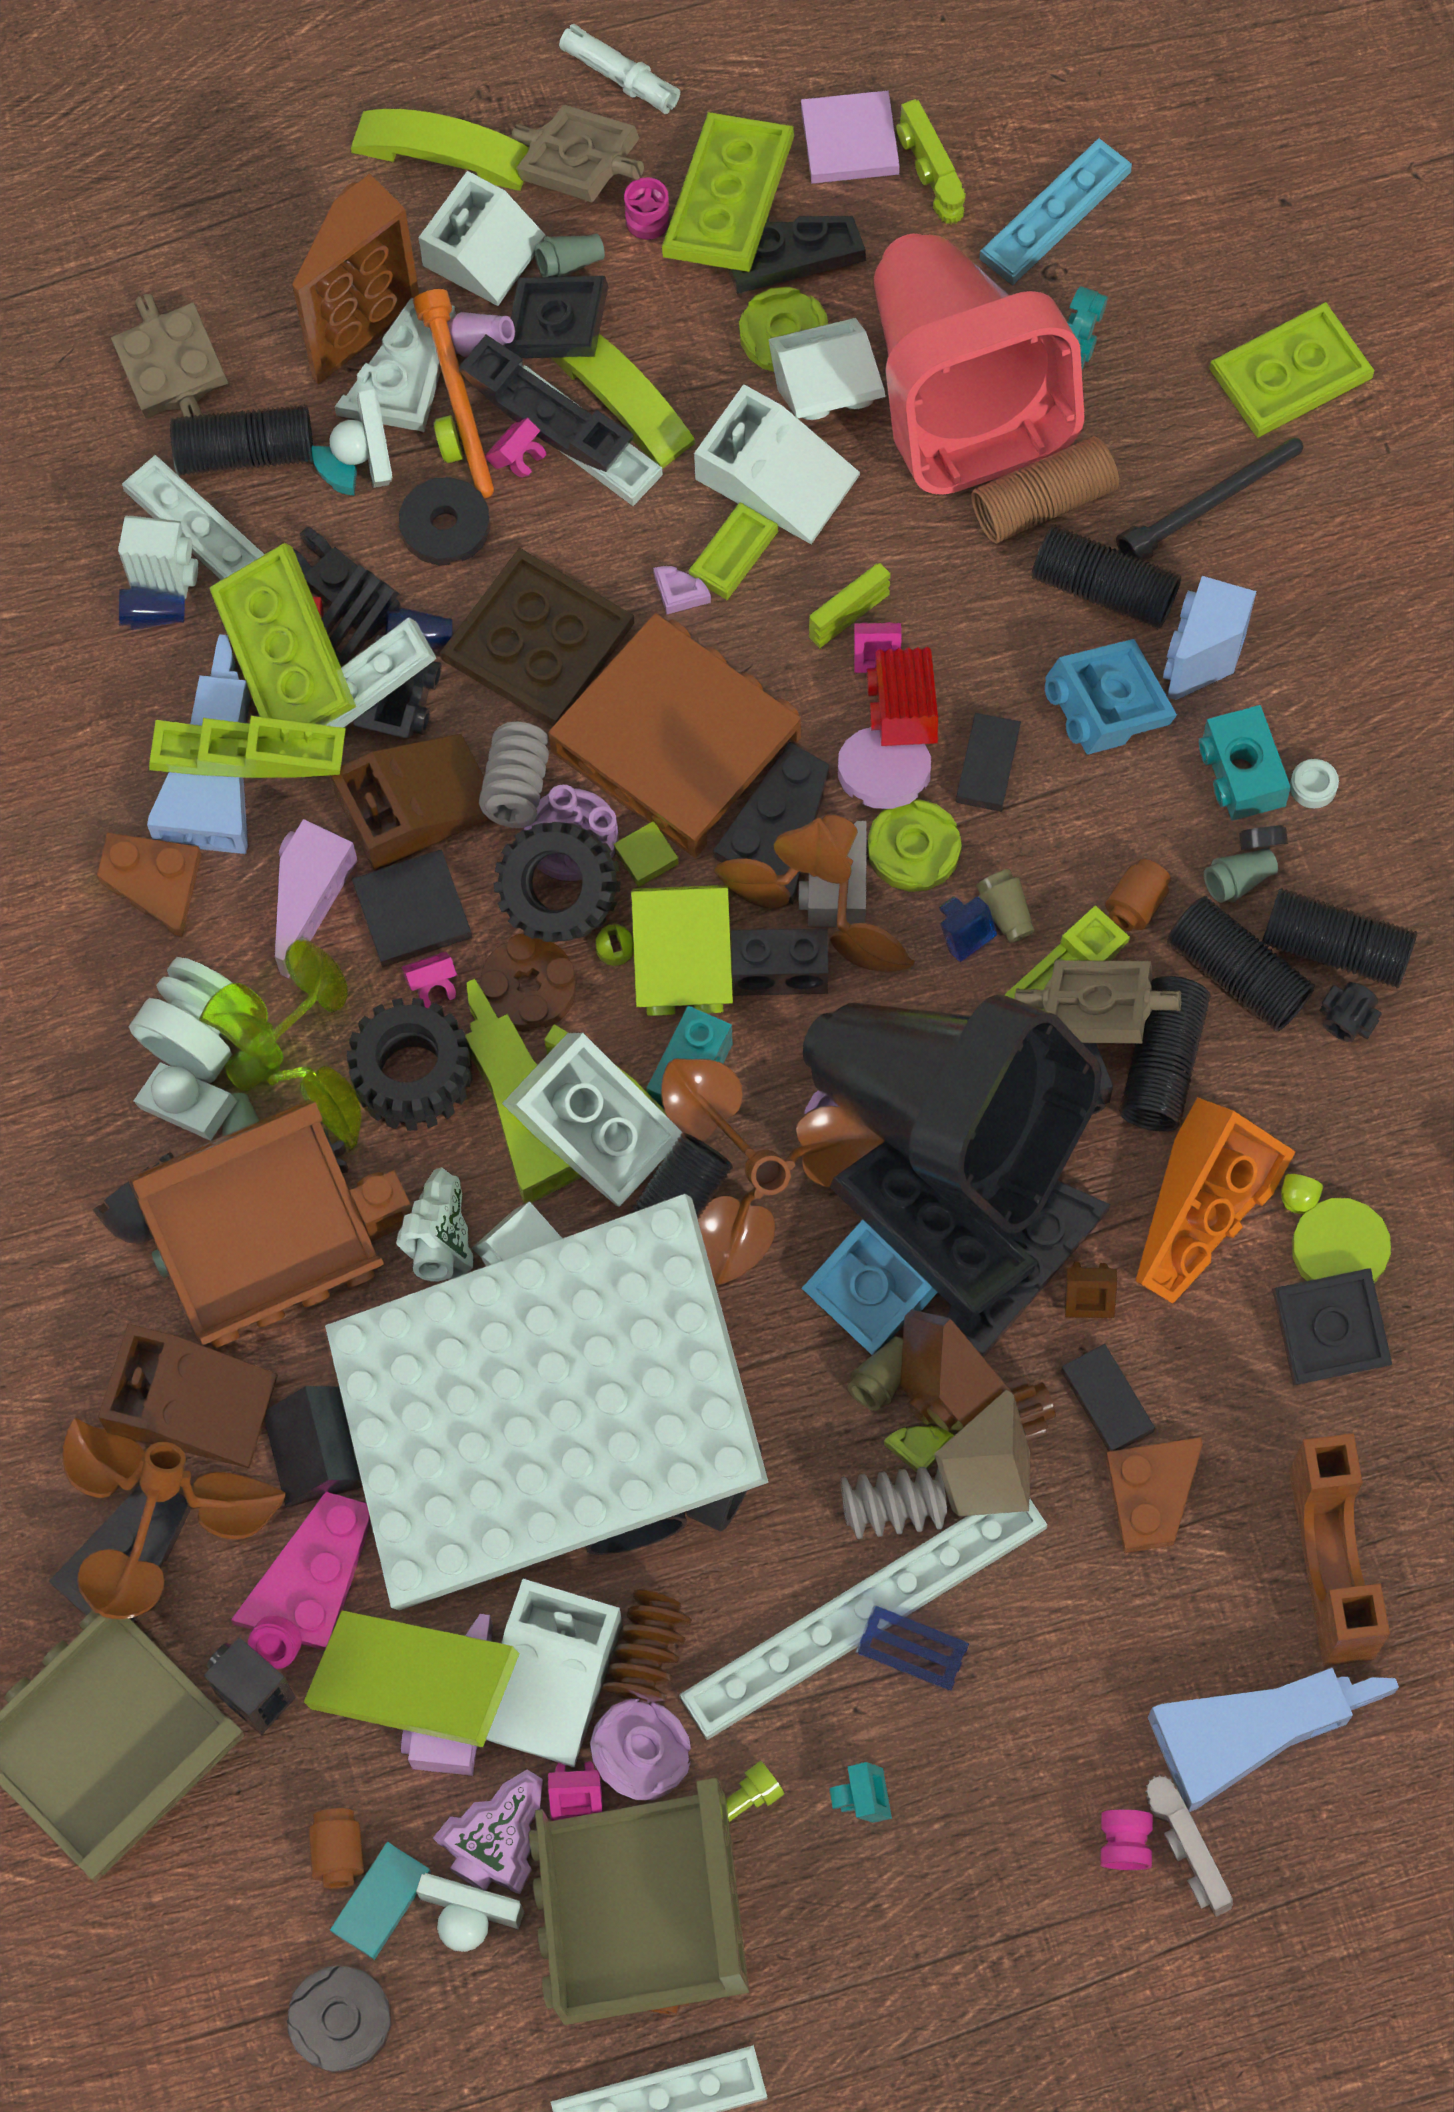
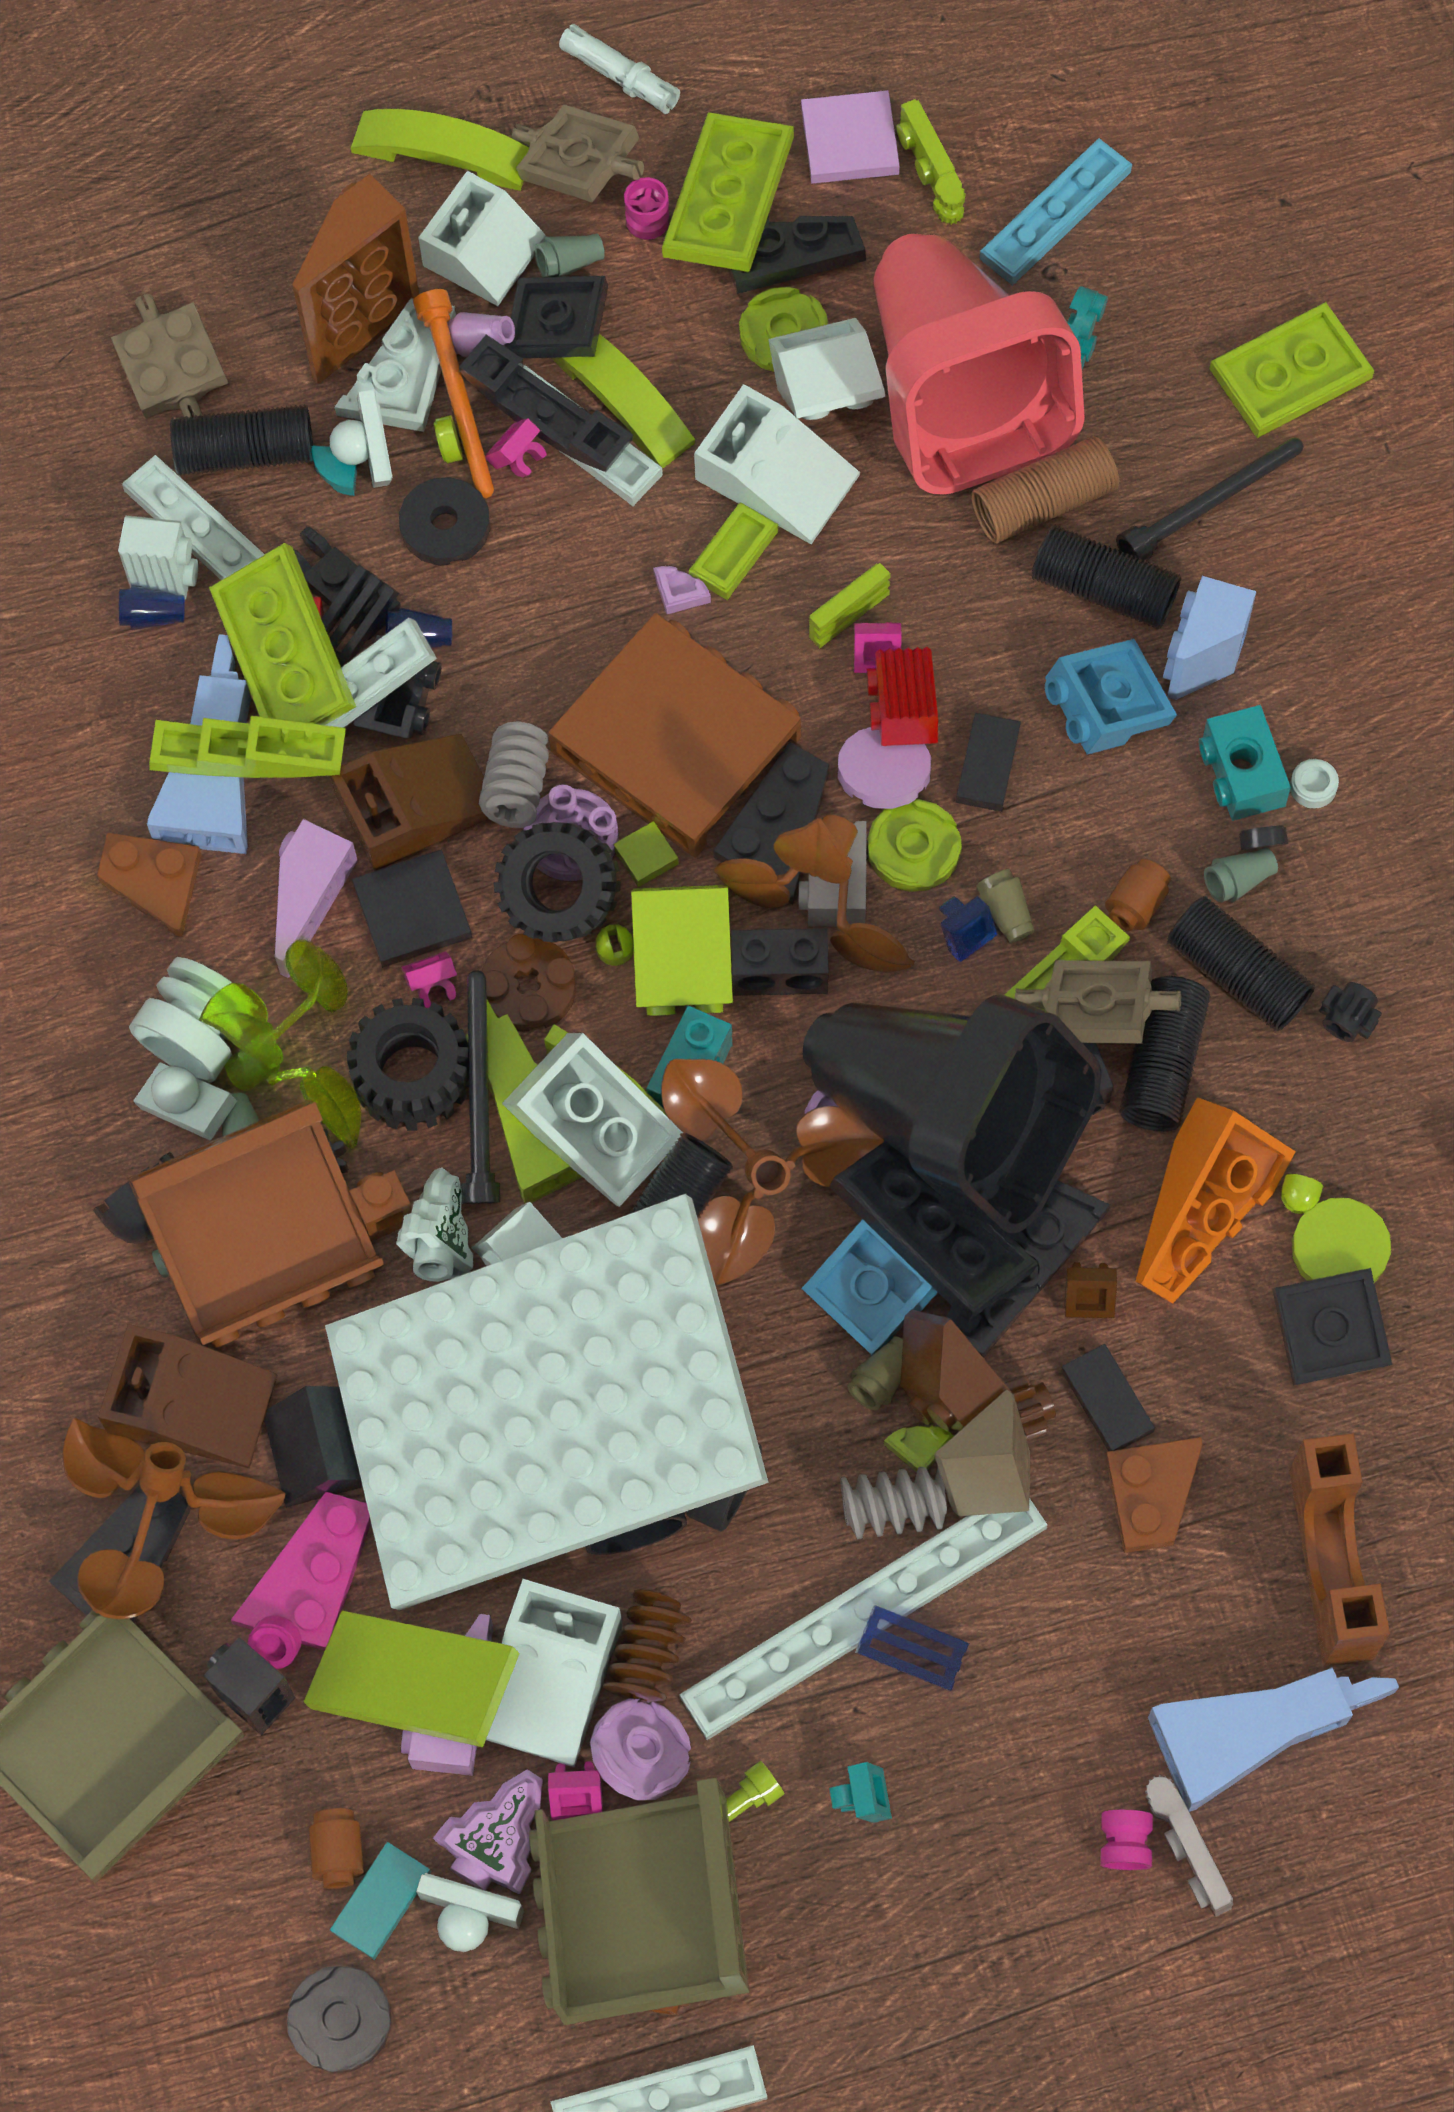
(480, 1183): none -> black piece
(537, 637): dark brown plate -> none
(1339, 938): black piece -> none

